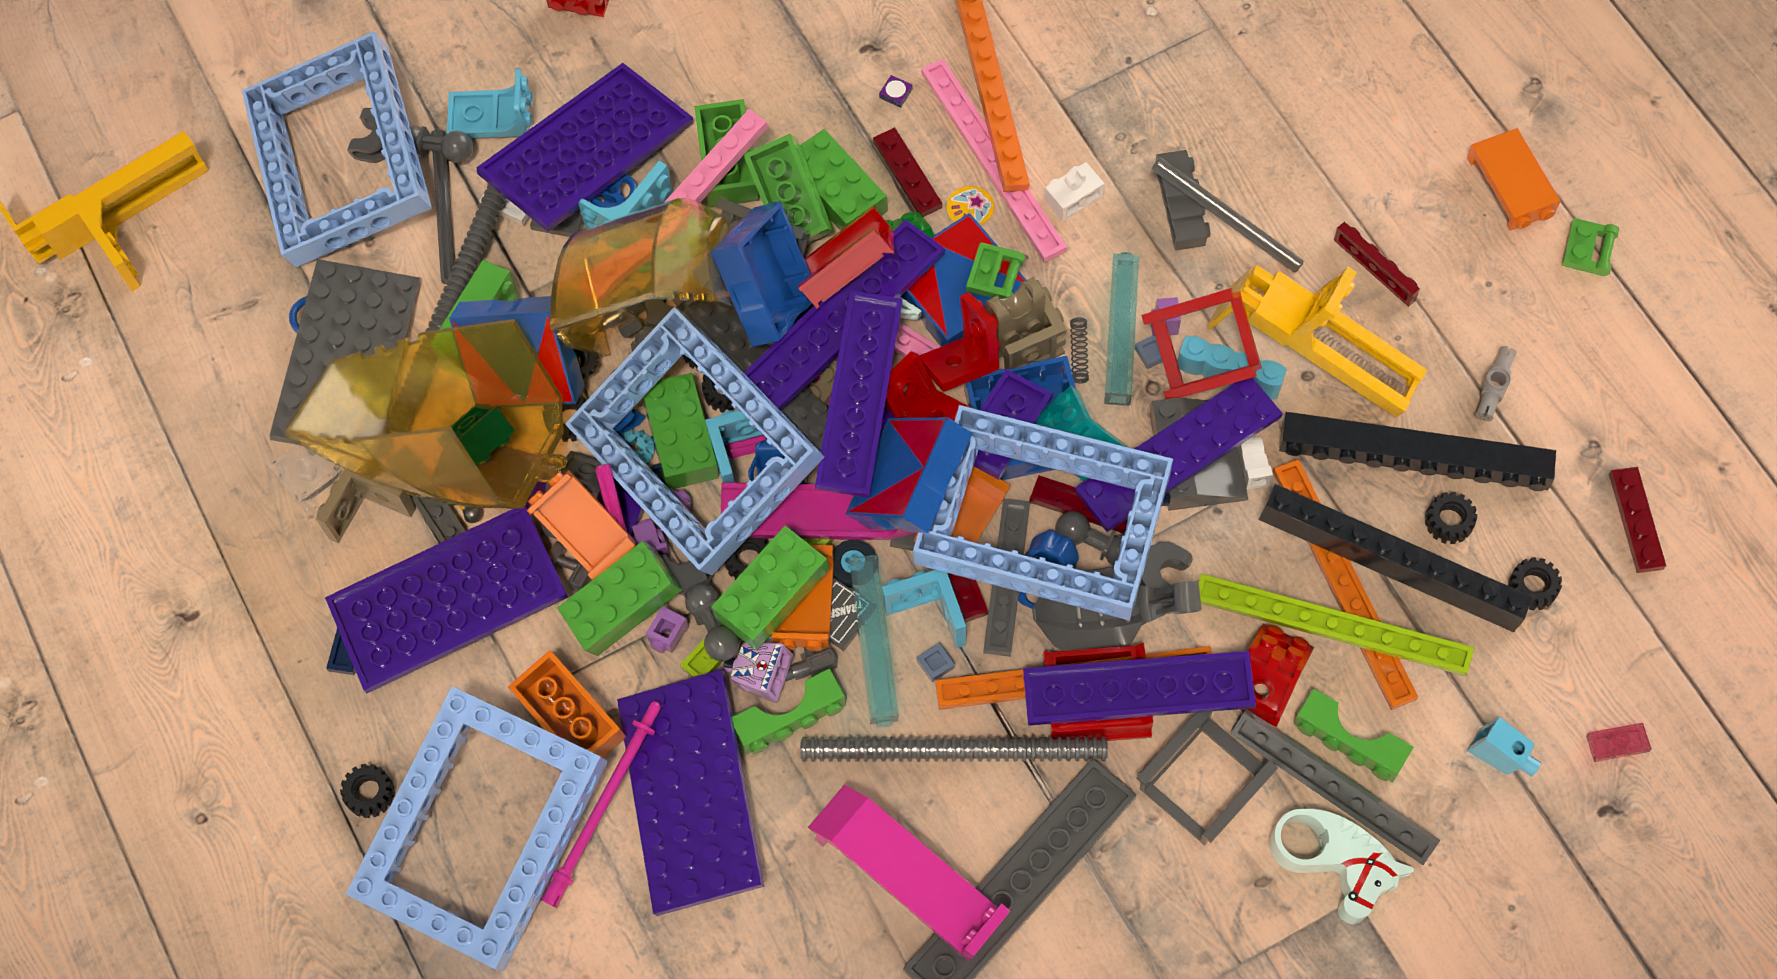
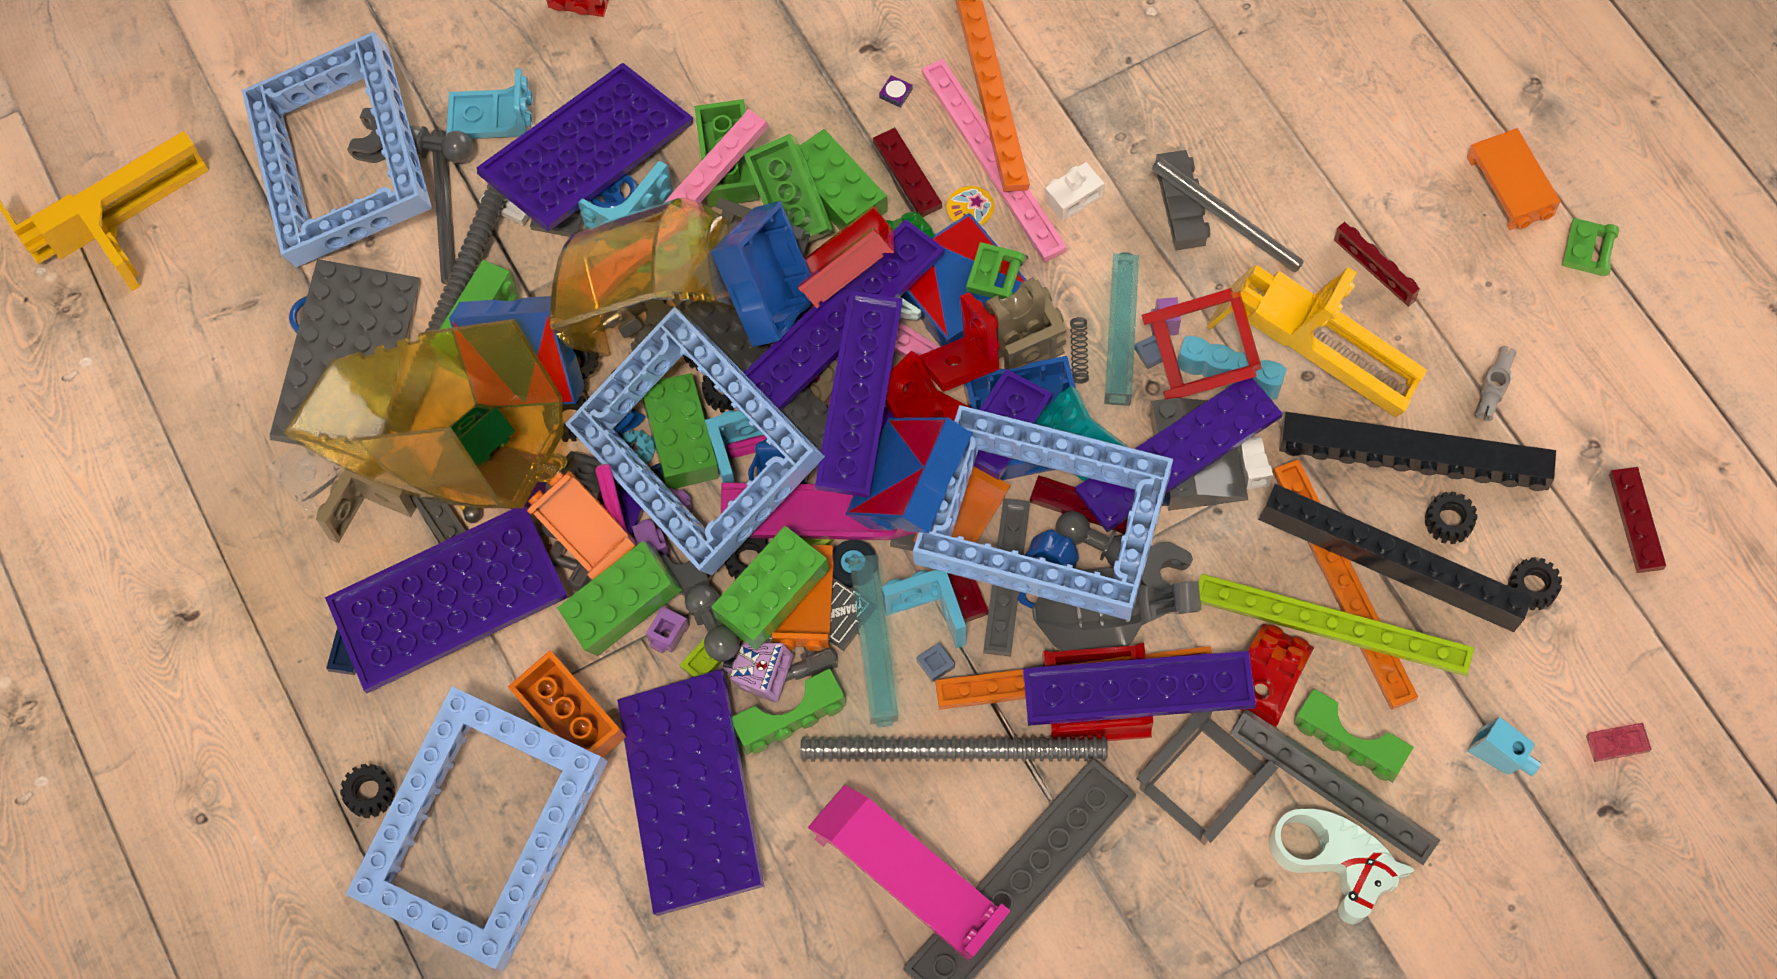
(563, 876): dark pink bar -> none

